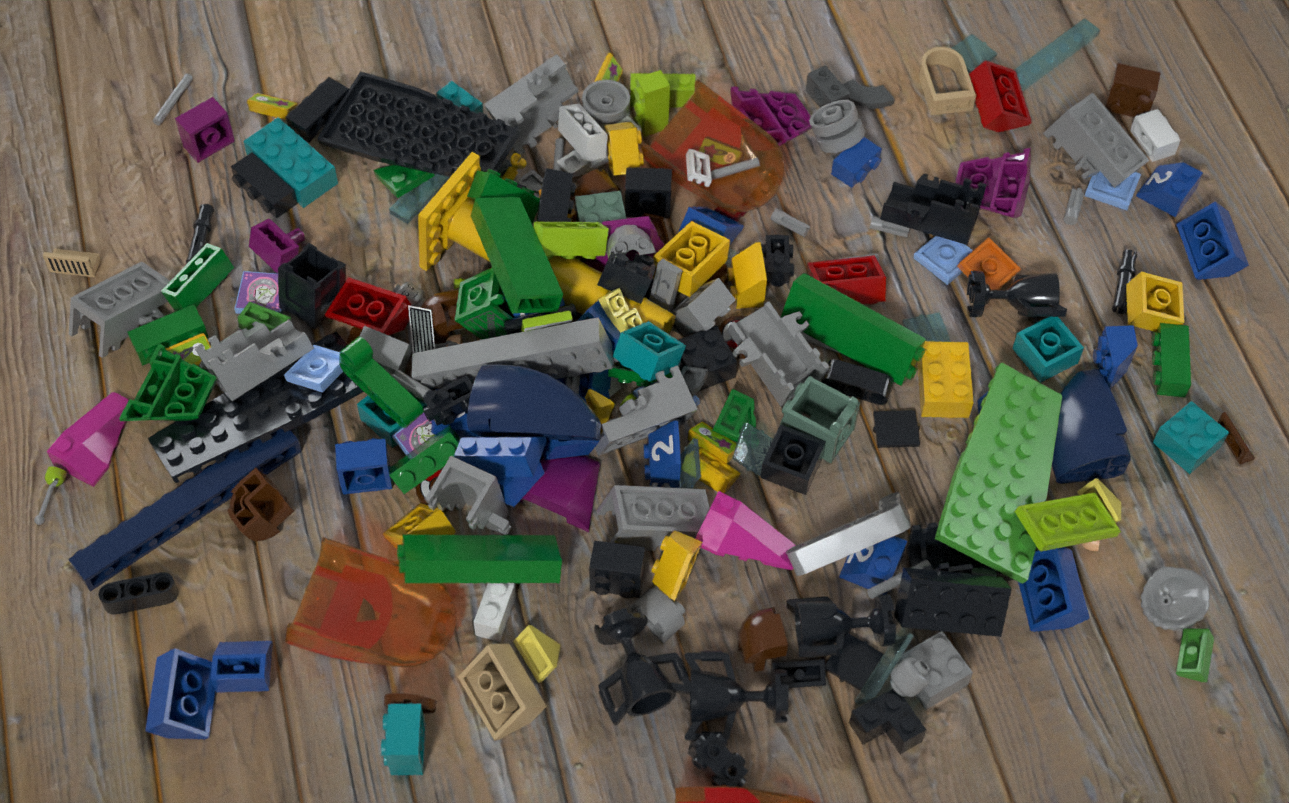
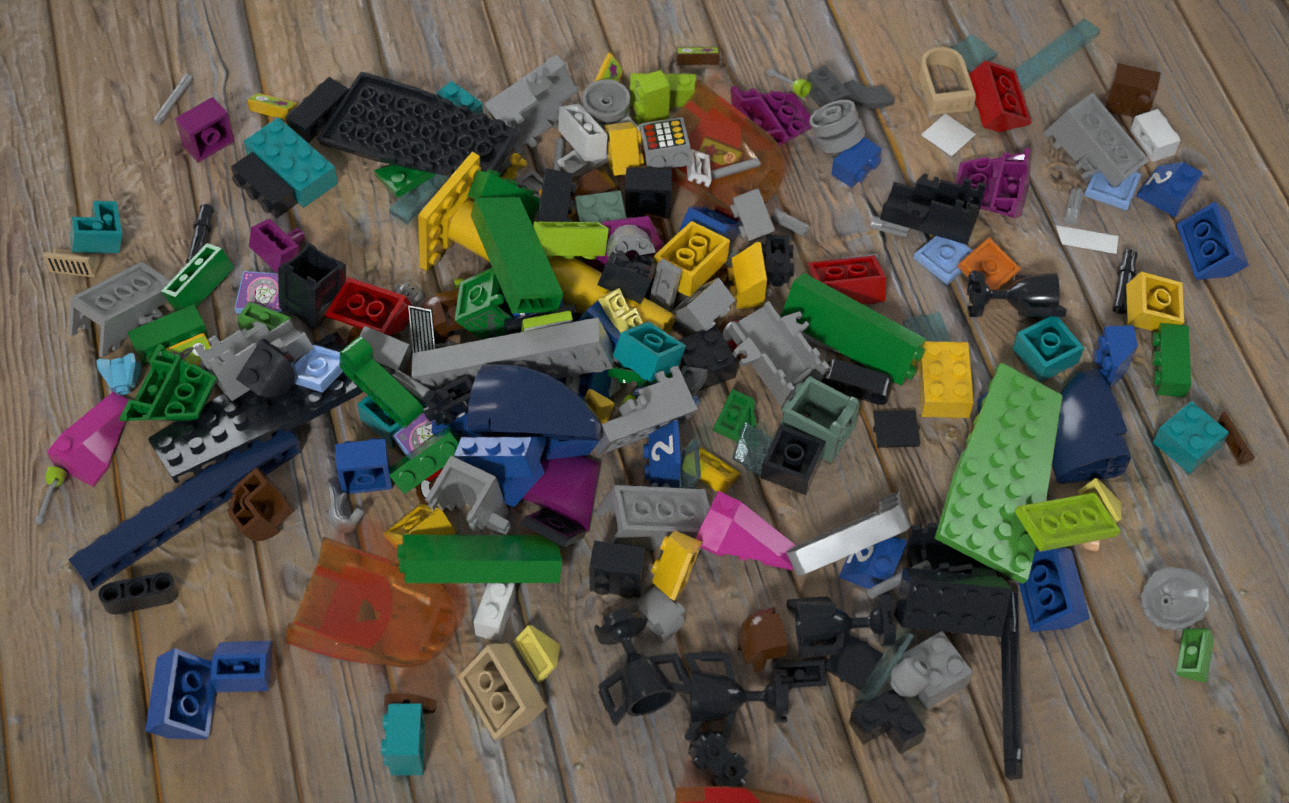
(99, 232): none -> teal brick
(120, 373): none -> medium azure brick
(268, 370): none -> black slope
(336, 513): none -> light grey piece
(554, 527): none -> black tile
(666, 143): none -> panel
(697, 55): none -> reddish brown slope
(712, 442): slope -> none
(752, 215): none -> light grey brick
(800, 87): none -> lime hinge
(948, 134): none -> white sticker
(1011, 692): none -> black piece
(1088, 239): none -> white sticker

